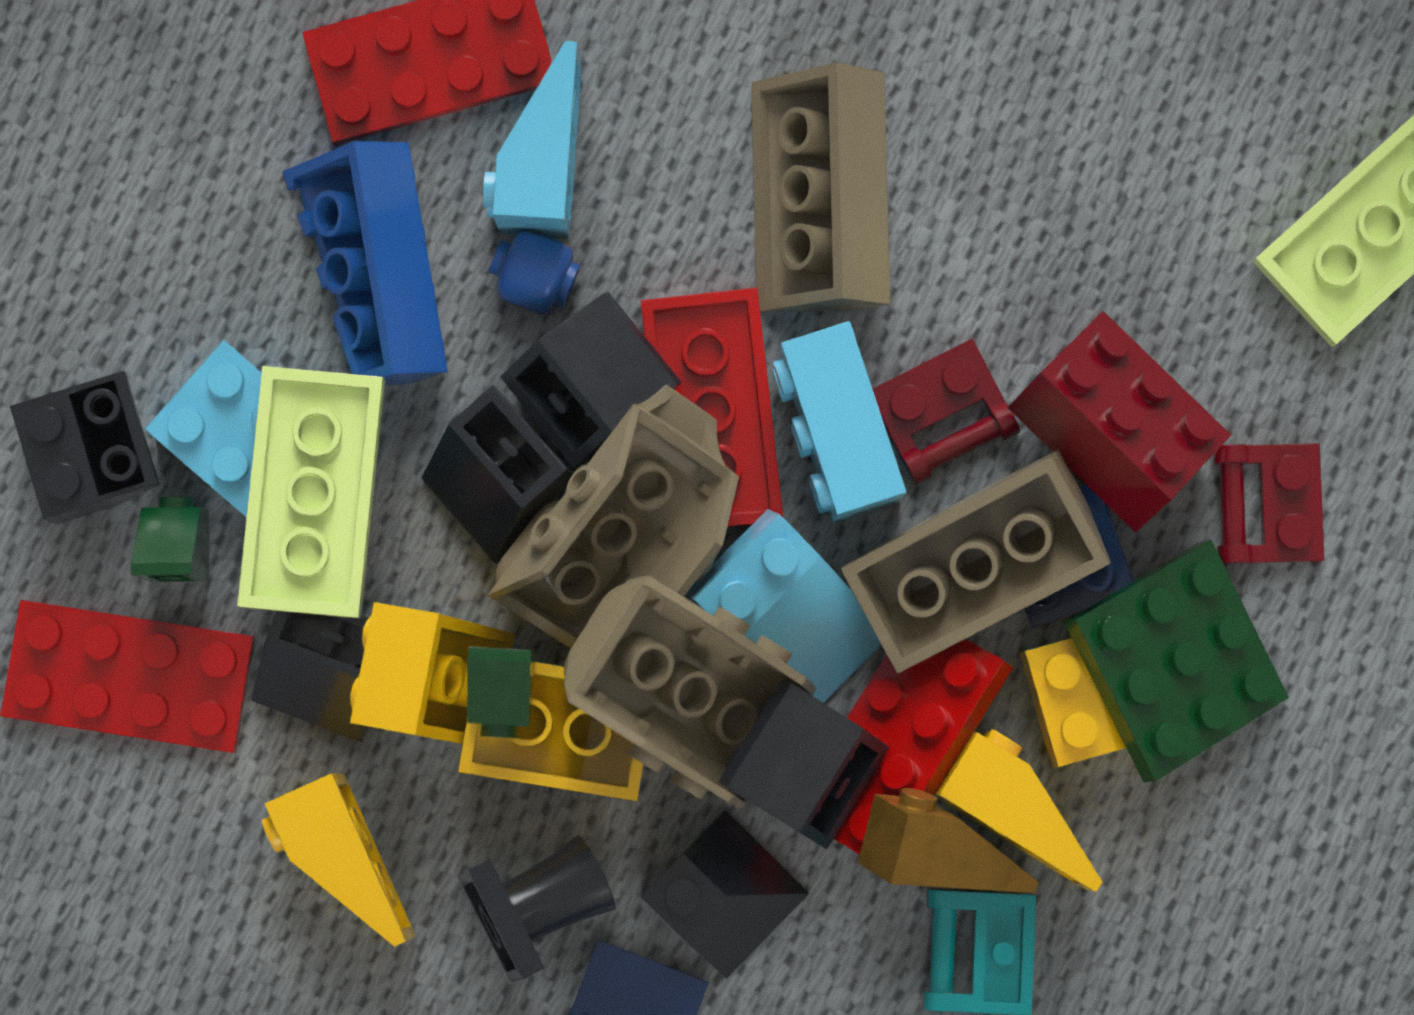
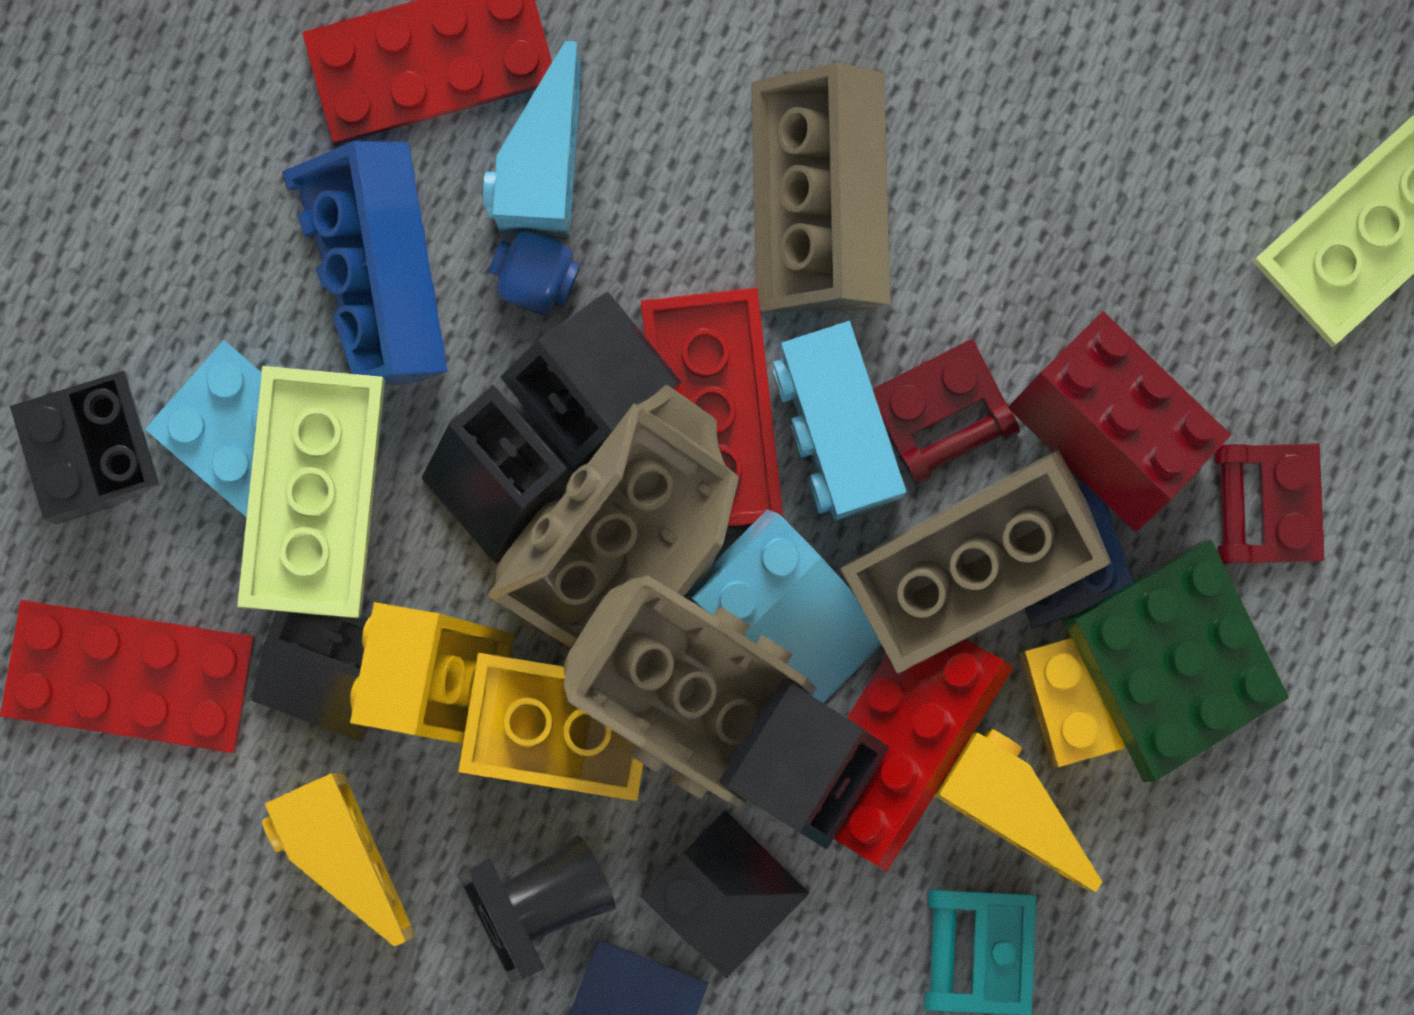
(172, 542): dark green slope -> none
(500, 690): dark green slope -> none
(924, 845): pearl gold slope -> none

